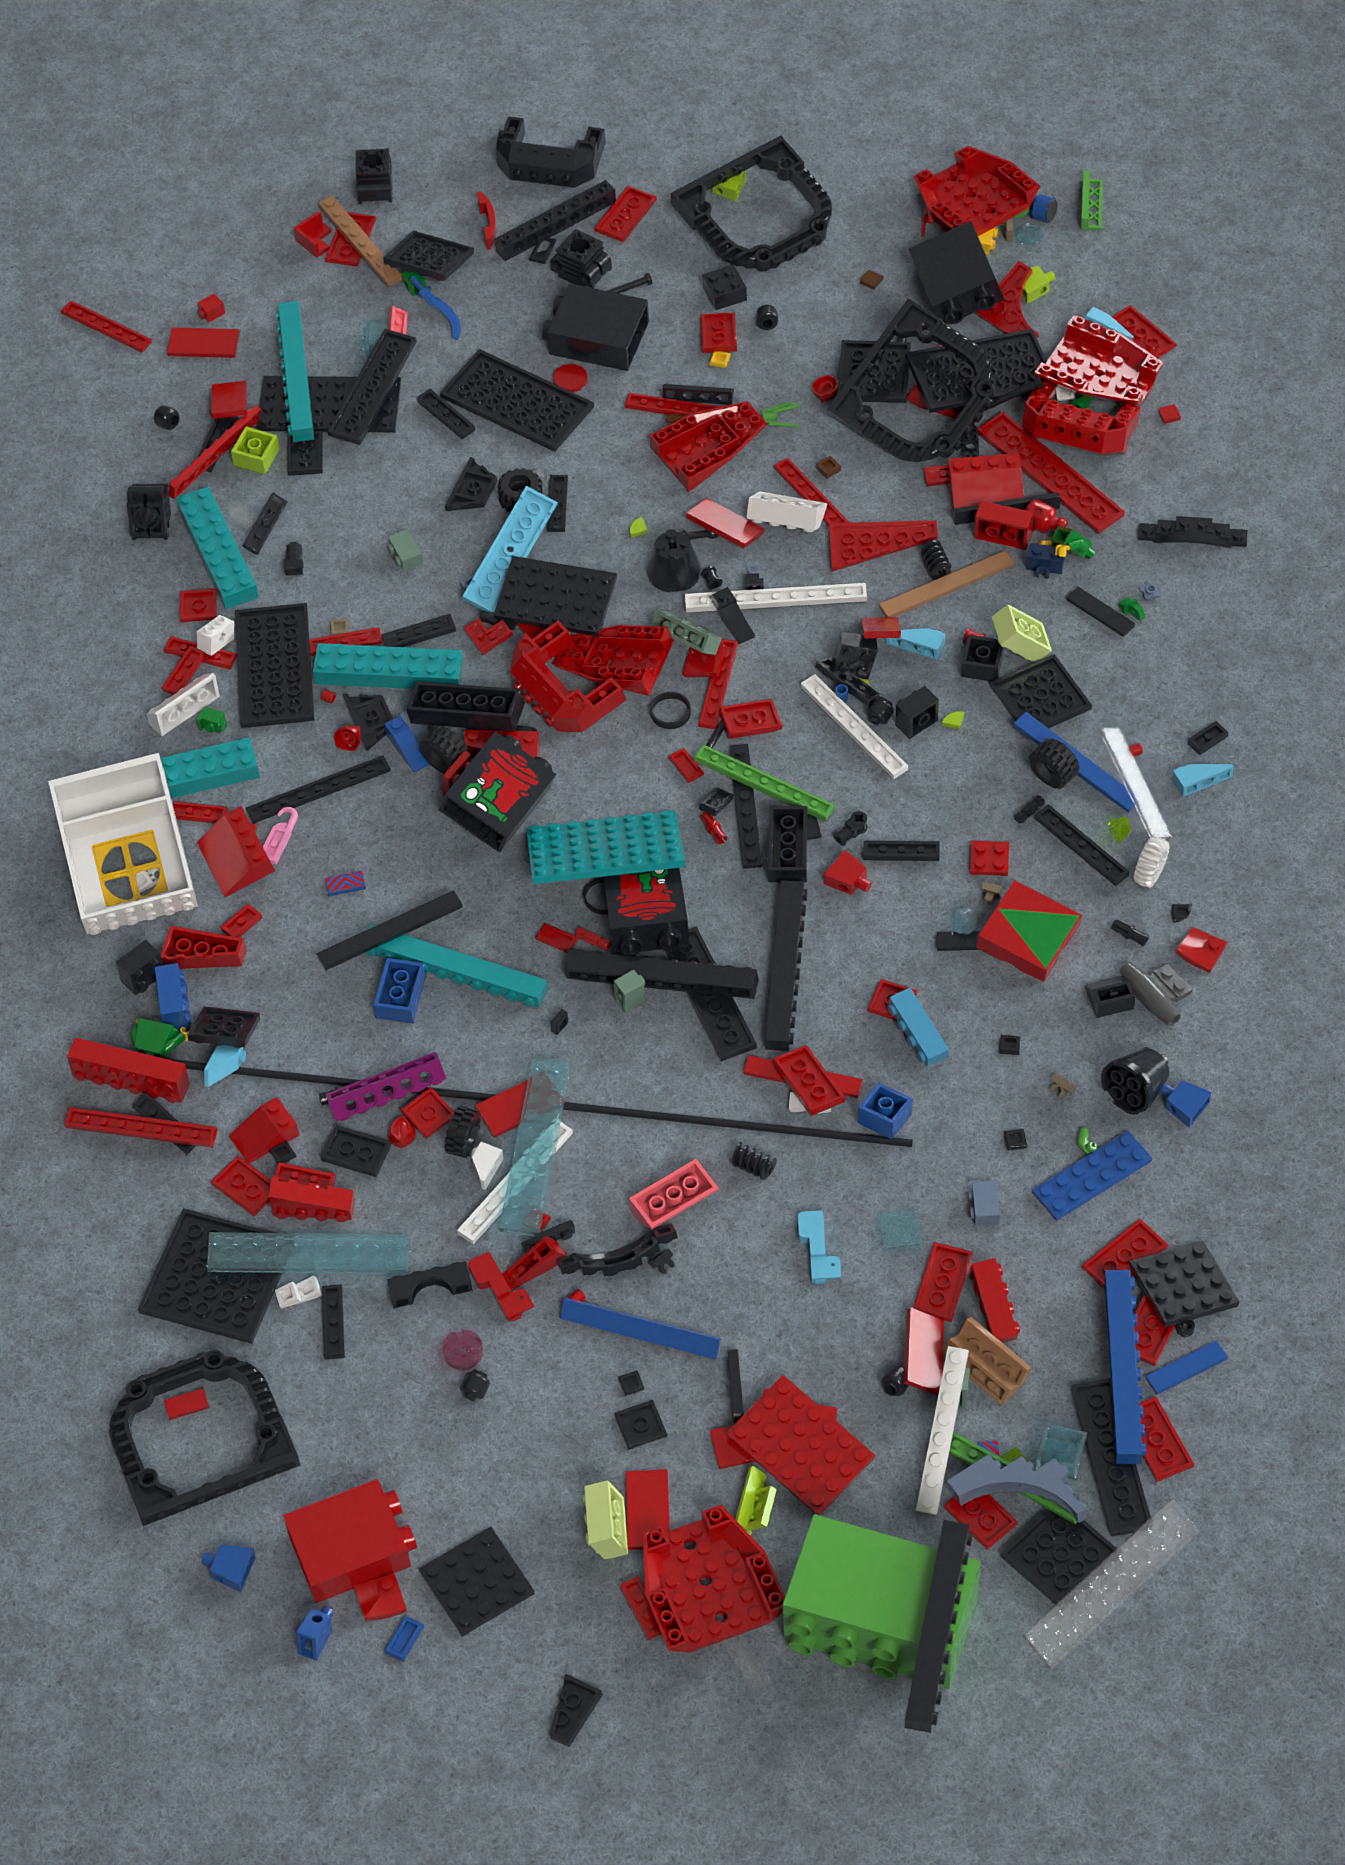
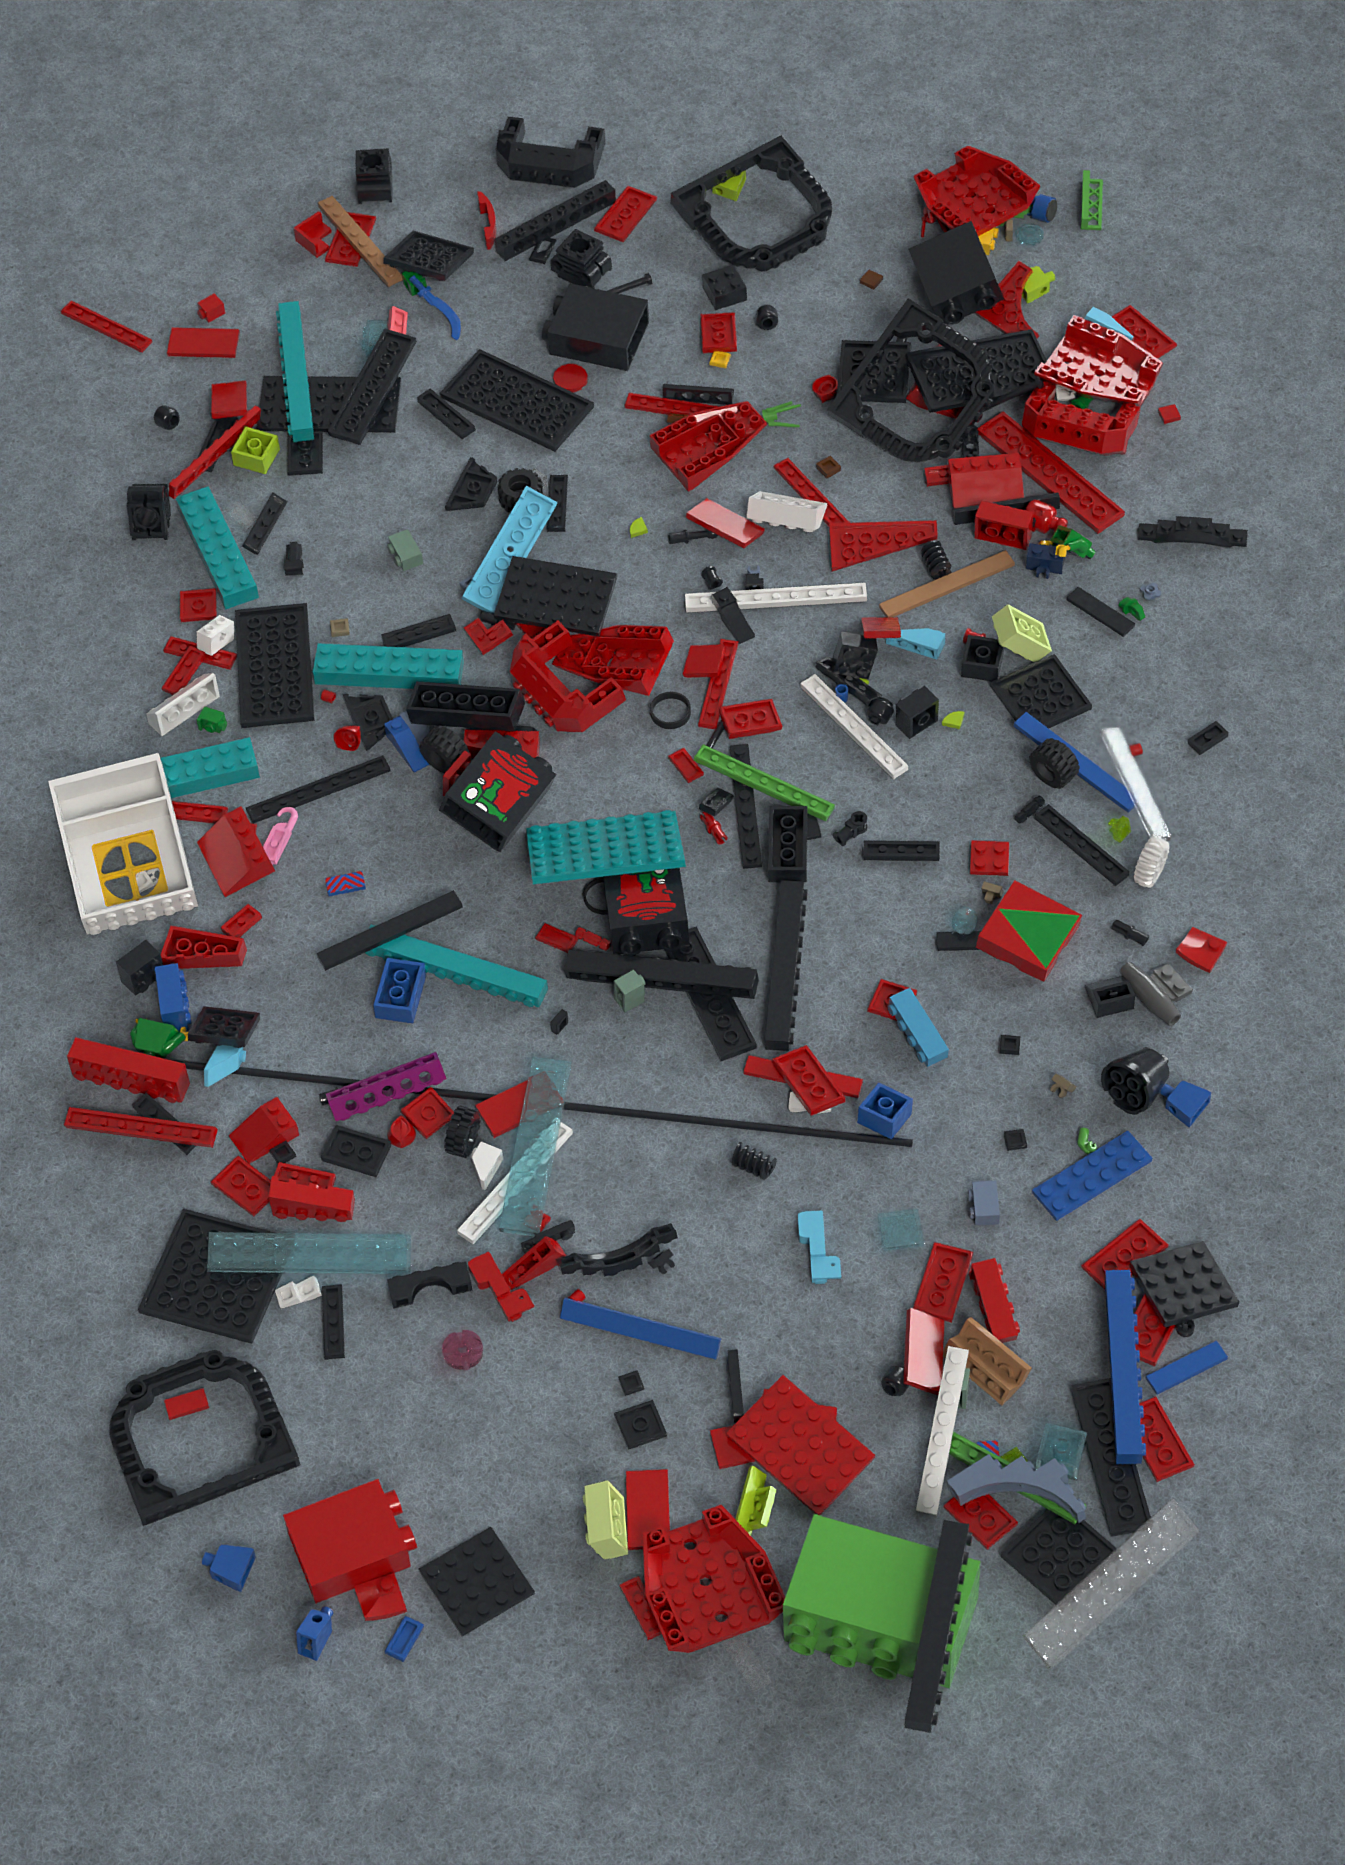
(363, 637): red tile -> none
(474, 1385): black head -> none
(574, 1708): black wing -> none
(672, 1195): coral slope -> none
(673, 563): black cone -> none
(687, 632): sand green brick -> none
(847, 874): red torso -> none
(1180, 911): black tile -> none
(1200, 776): medium azure slope -> none

